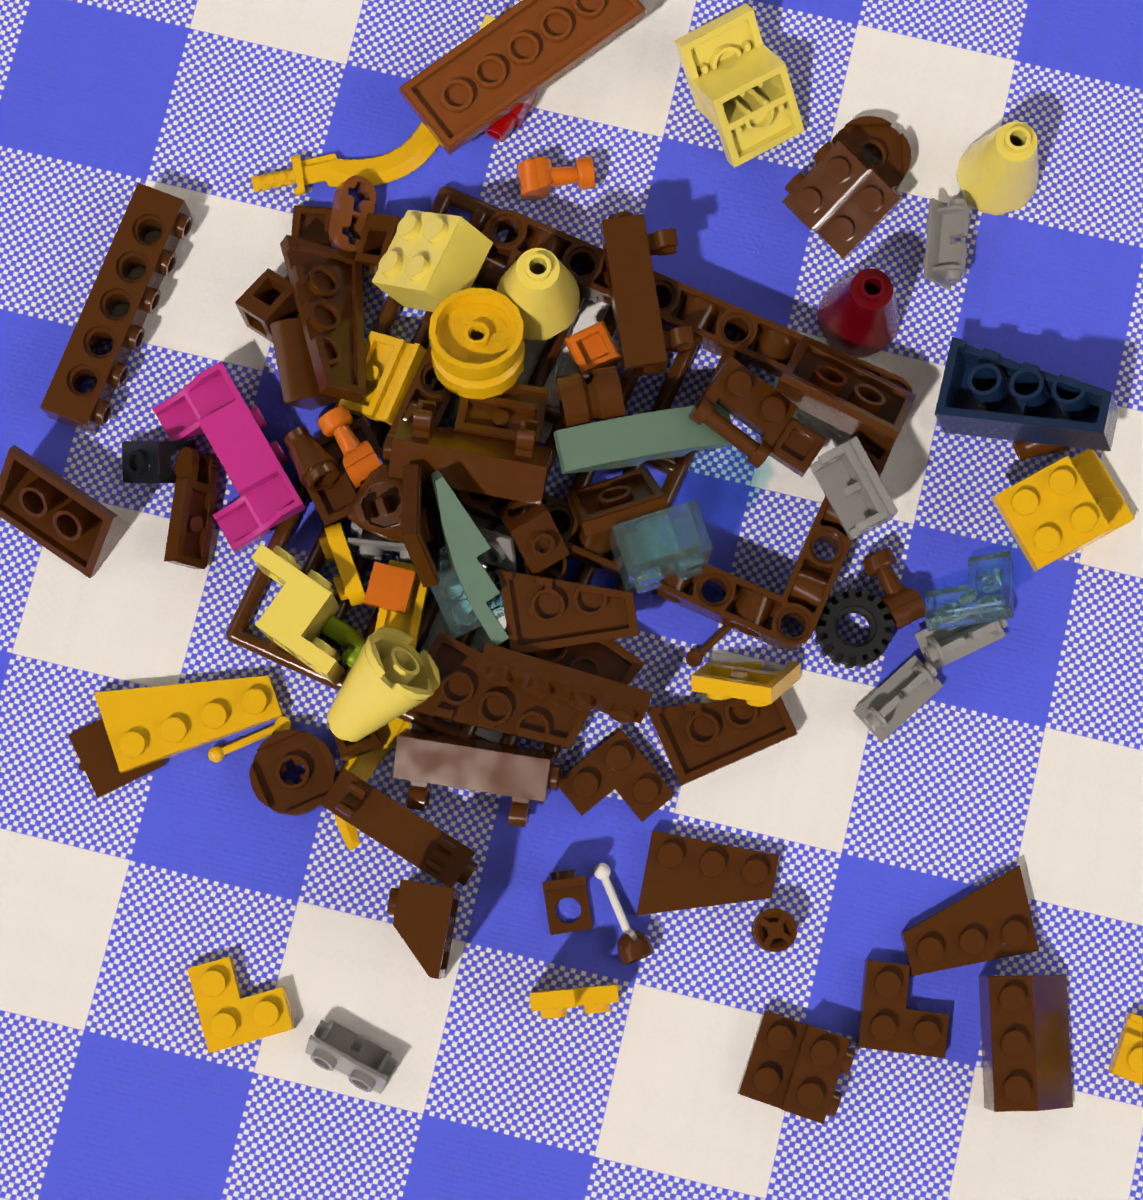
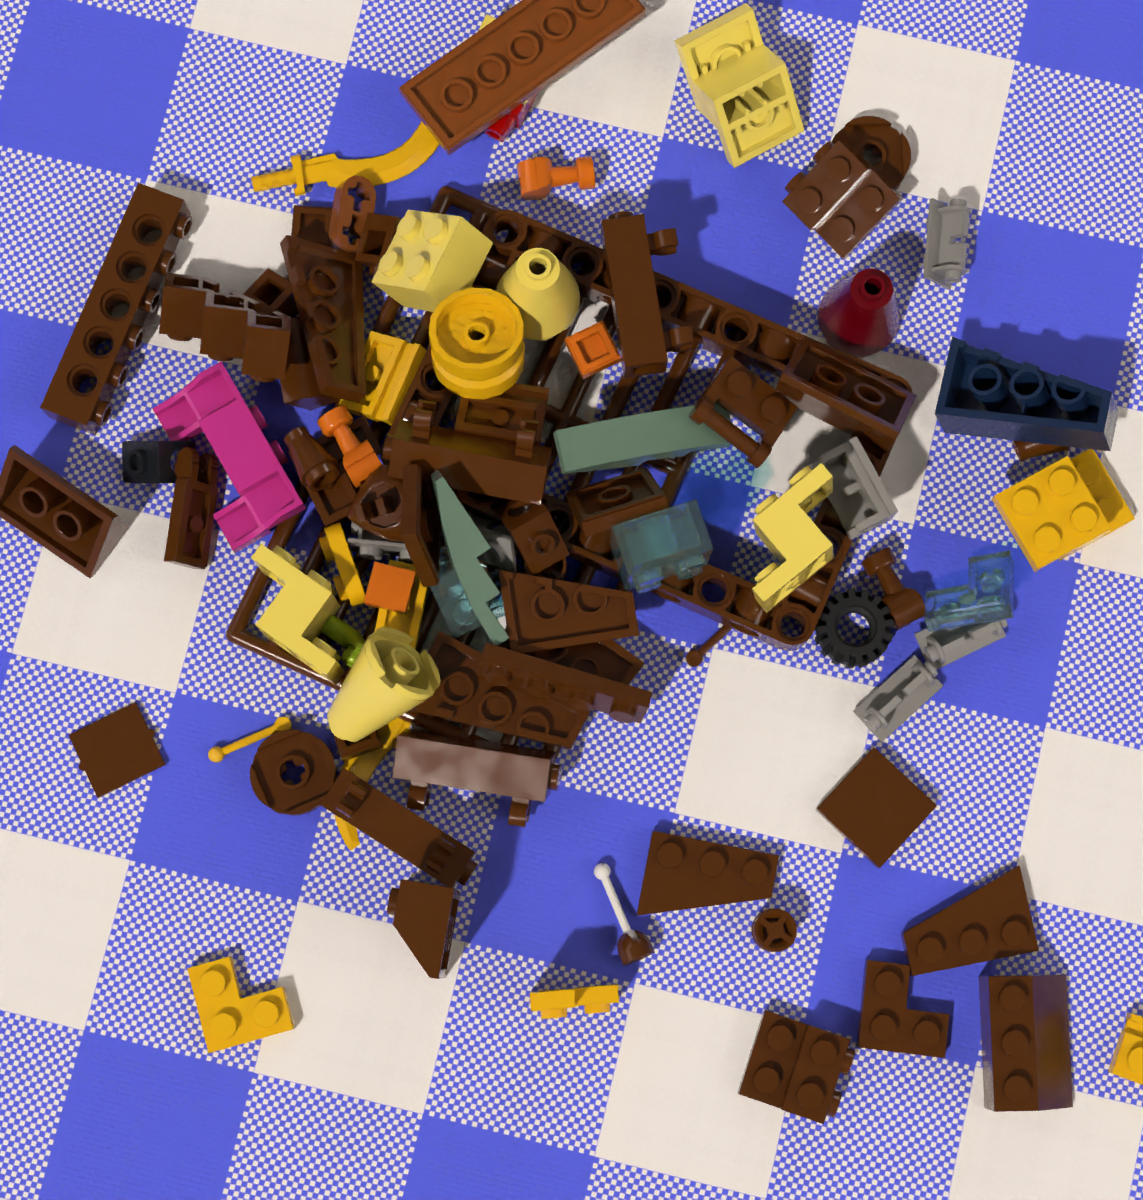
(176, 718): yellow wing -> none
(226, 324): none -> reddish brown brick
(335, 1052): light grey hinge -> none
(566, 885): reddish brown bracket -> none
(590, 397): reddish brown wheel -> none
(620, 768): reddish brown plate -> none
(717, 734): reddish brown wing -> none
(744, 681): yellow wing -> none
(792, 536): none -> light yellow bracket
(797, 447): reddish brown tile -> none
(876, 807): none -> reddish brown tile
(1000, 169): light yellow cone -> none

